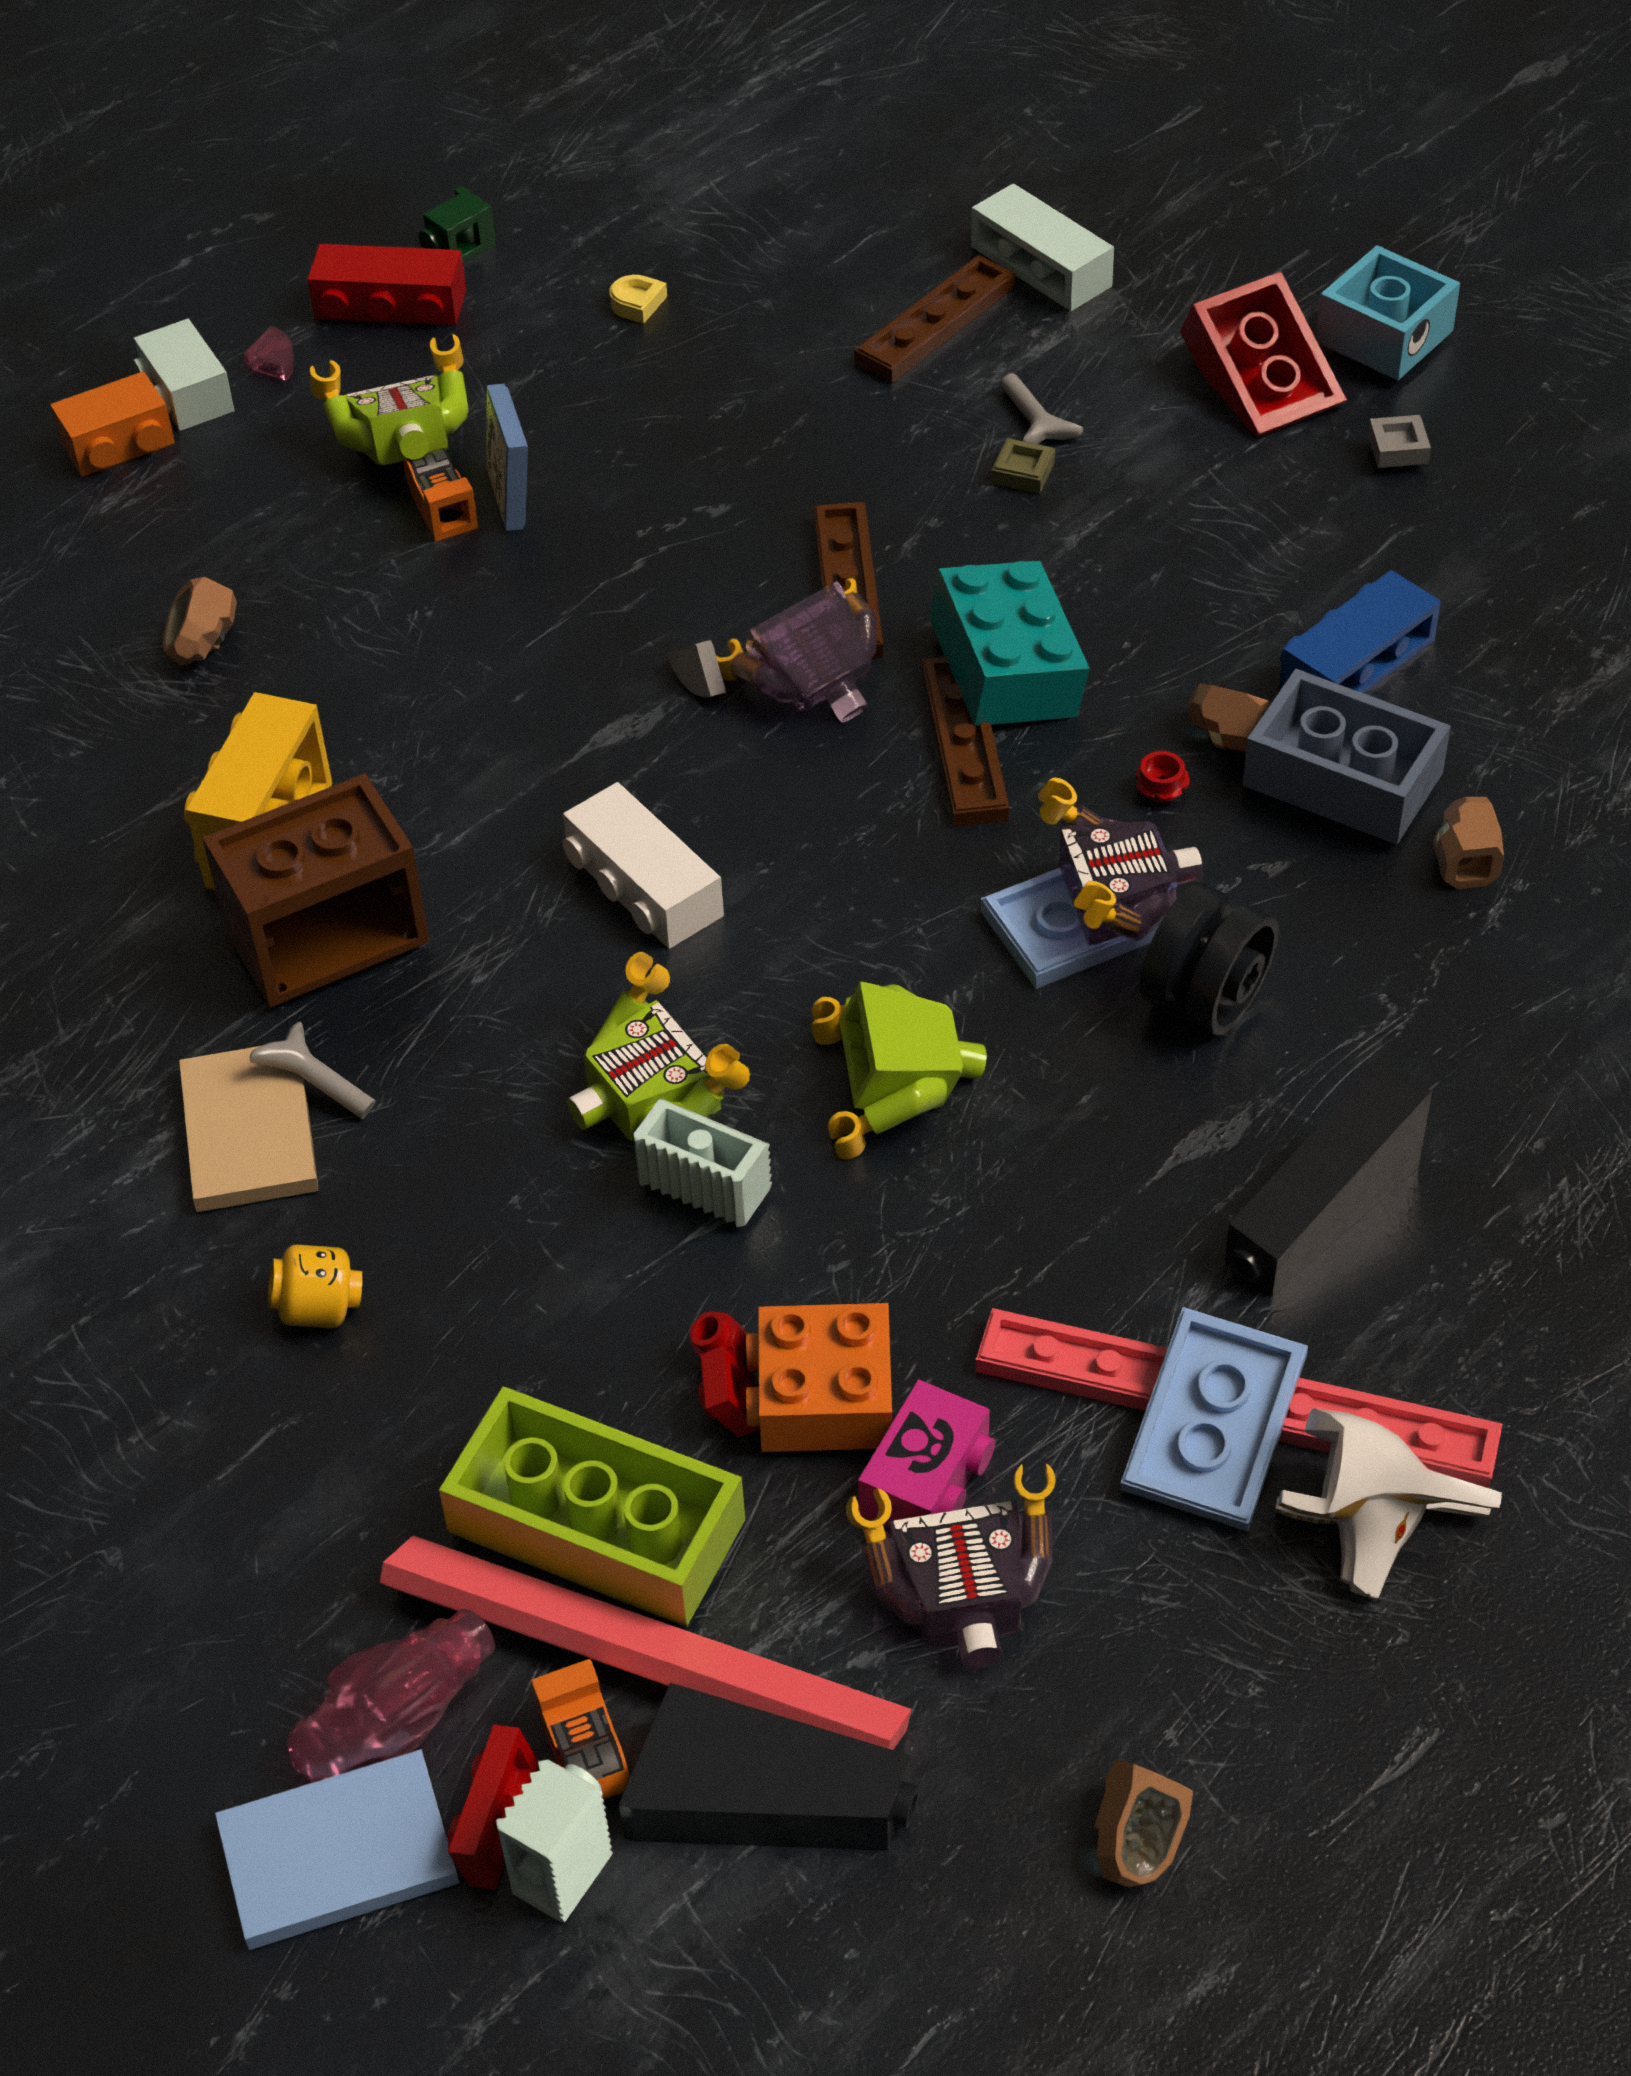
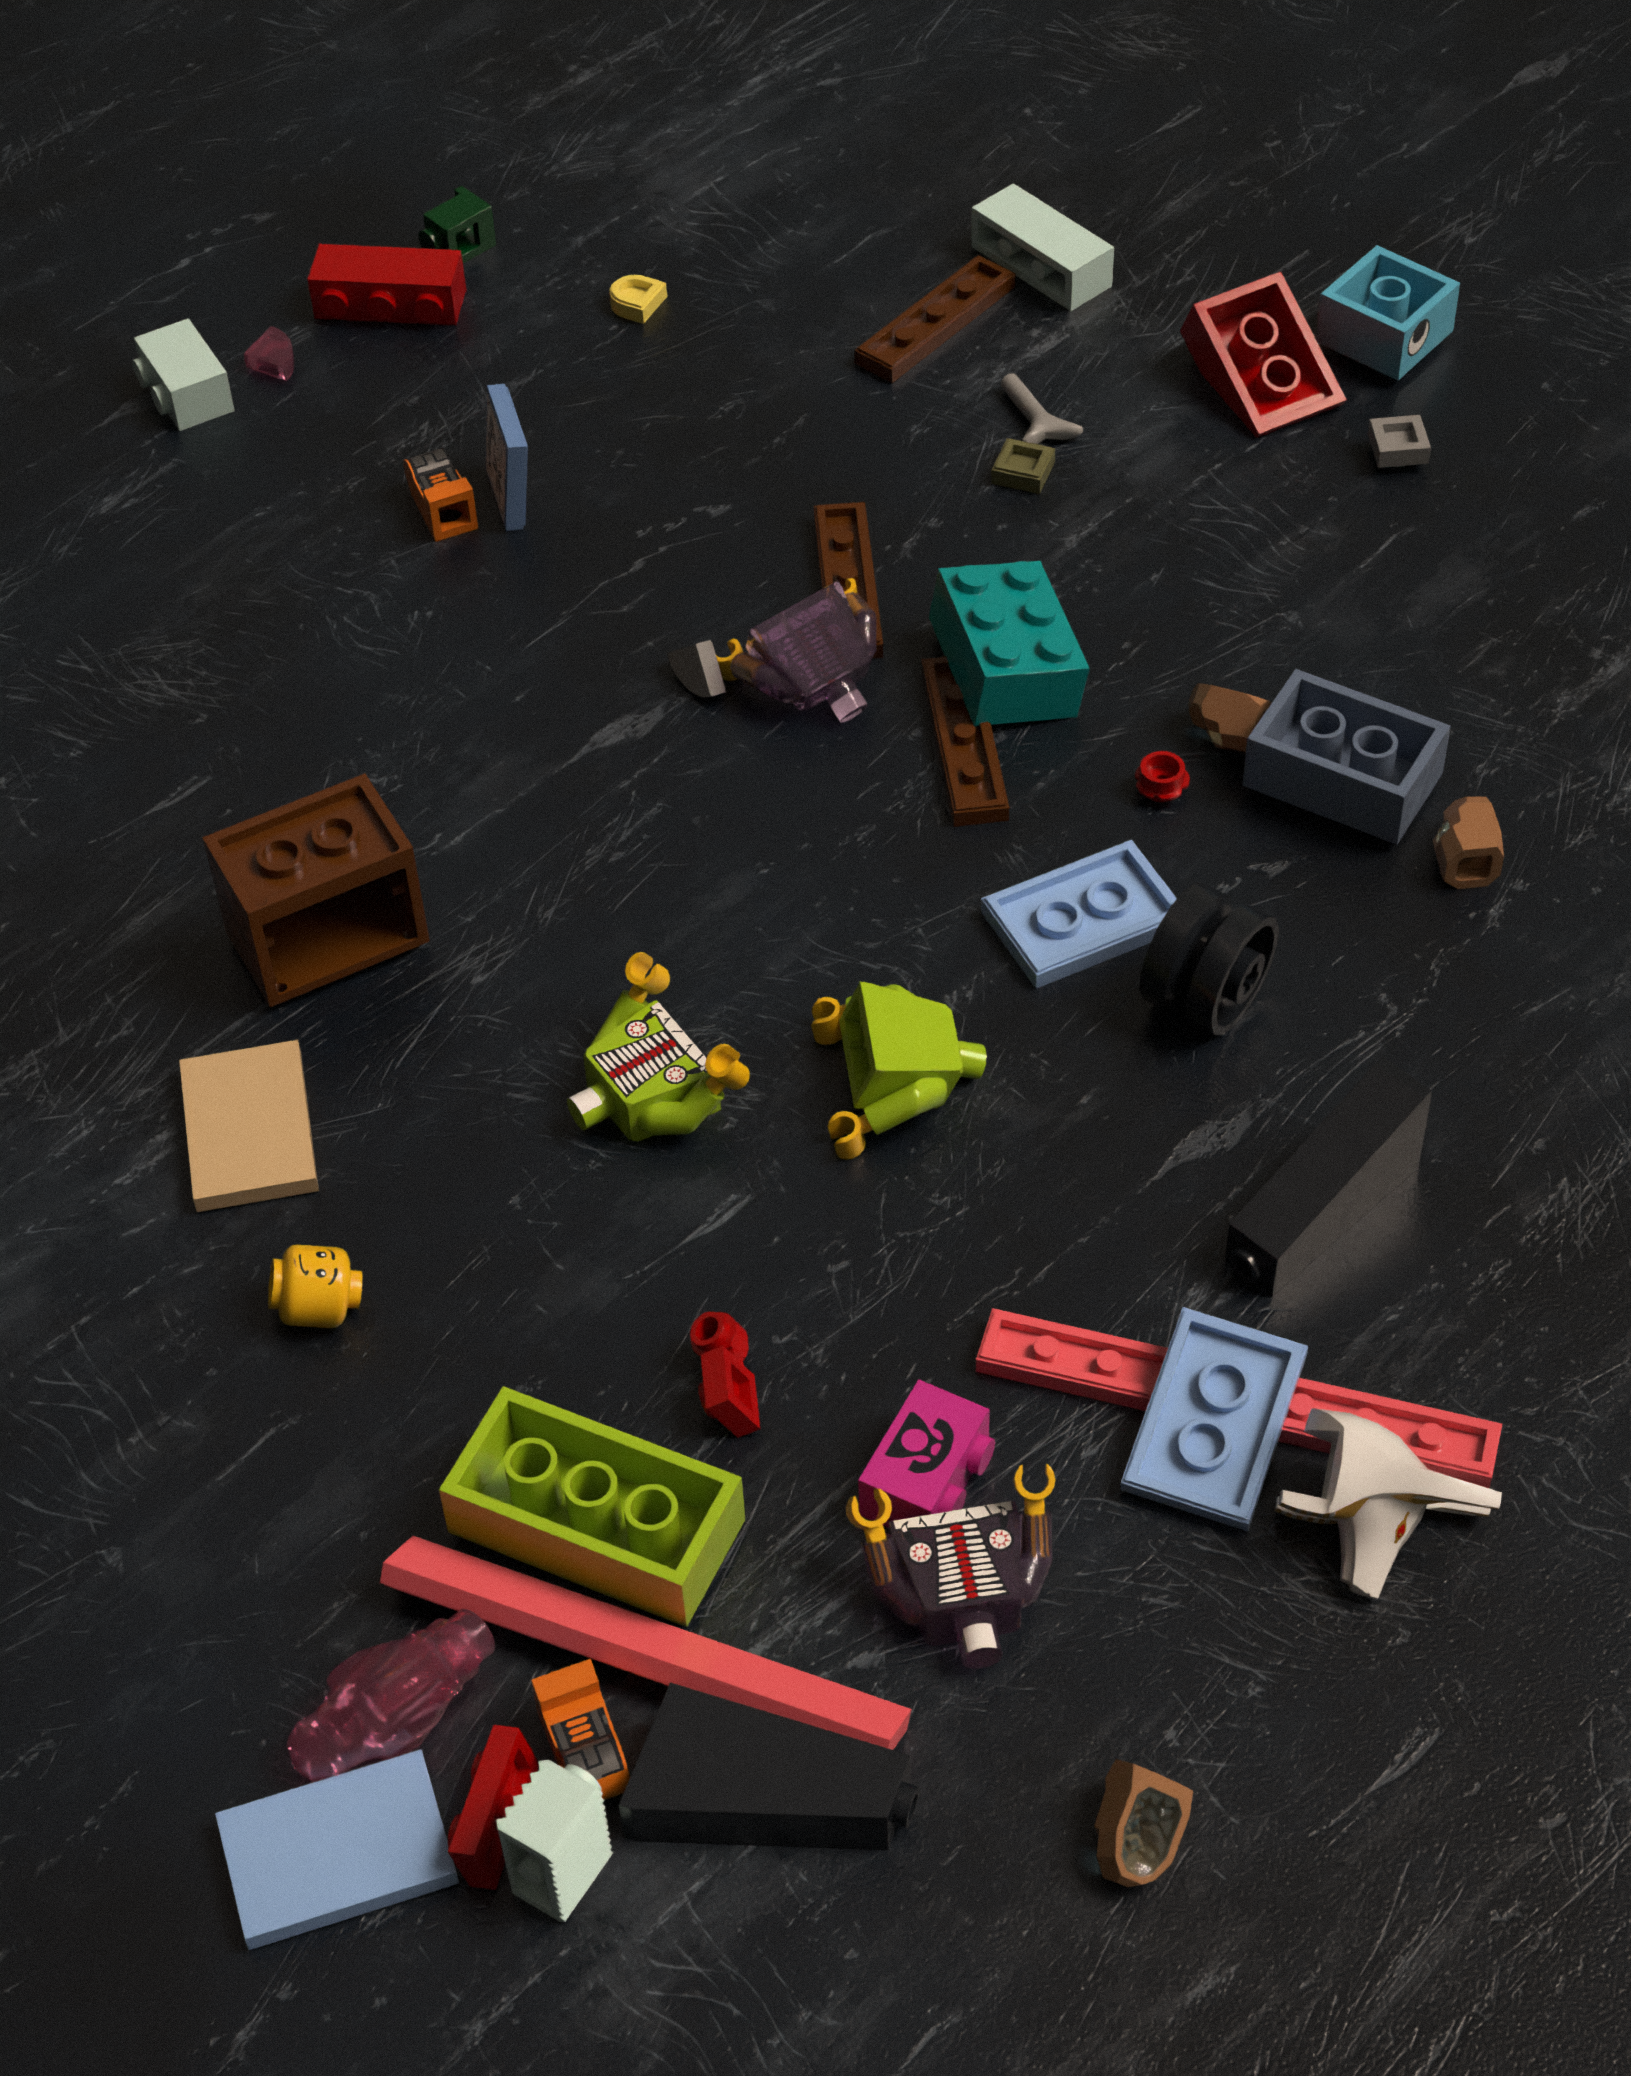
(112, 423): orange brick -> none
(198, 620): medium nougat rock -> none
(266, 762): yellow brick -> none
(296, 1057): light grey piece -> none
(399, 417): lime torso -> none
(642, 865): white brick -> none
(702, 1162): light aqua brick -> none
(820, 1377): orange brick -> none
(1115, 868): torso -> none
(1366, 635): blue brick -> none

